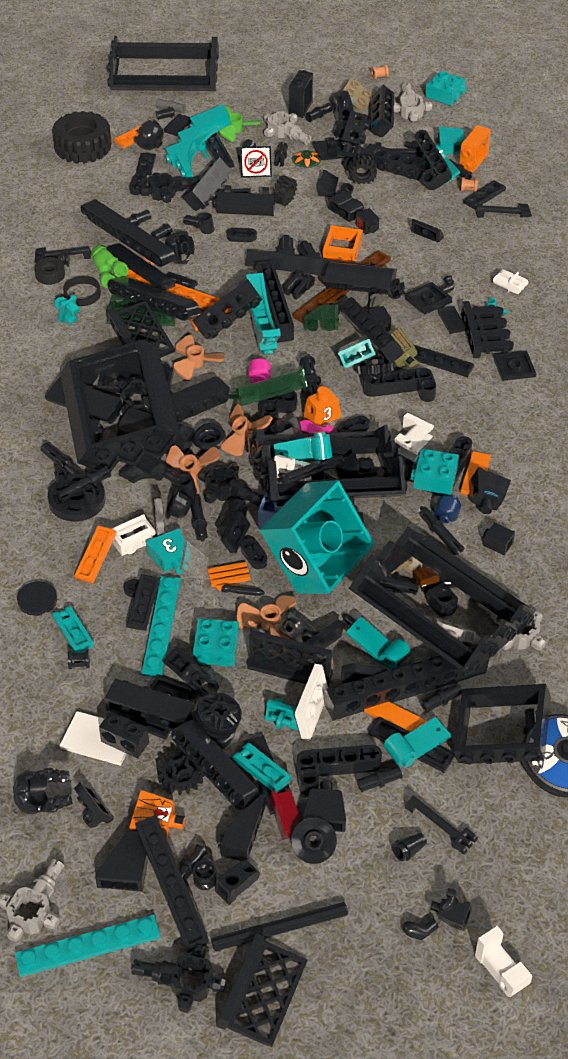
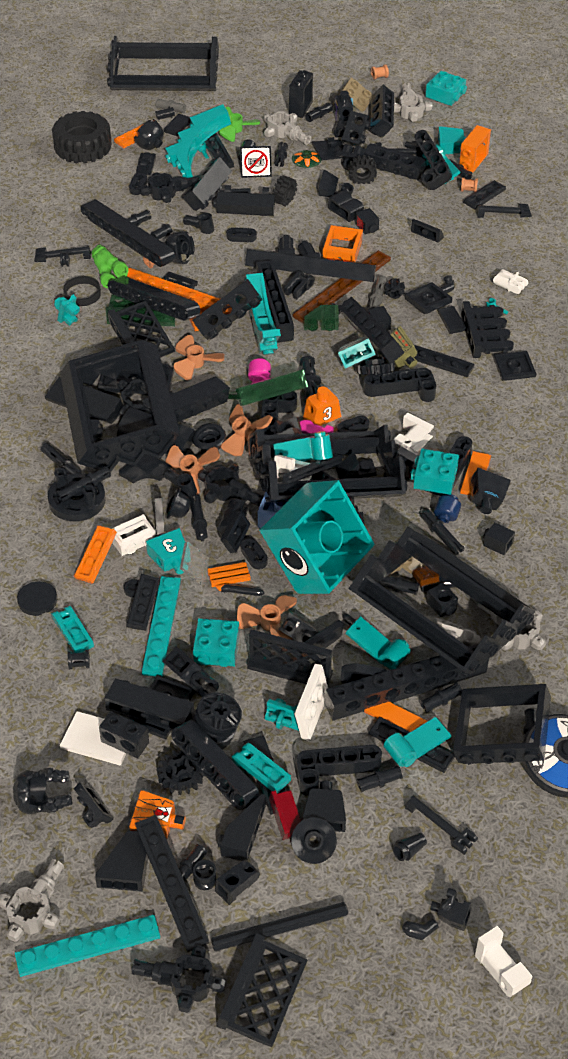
(49, 277): black tyre -> none
(141, 267): black tile -> none
(360, 278): black brick -> none

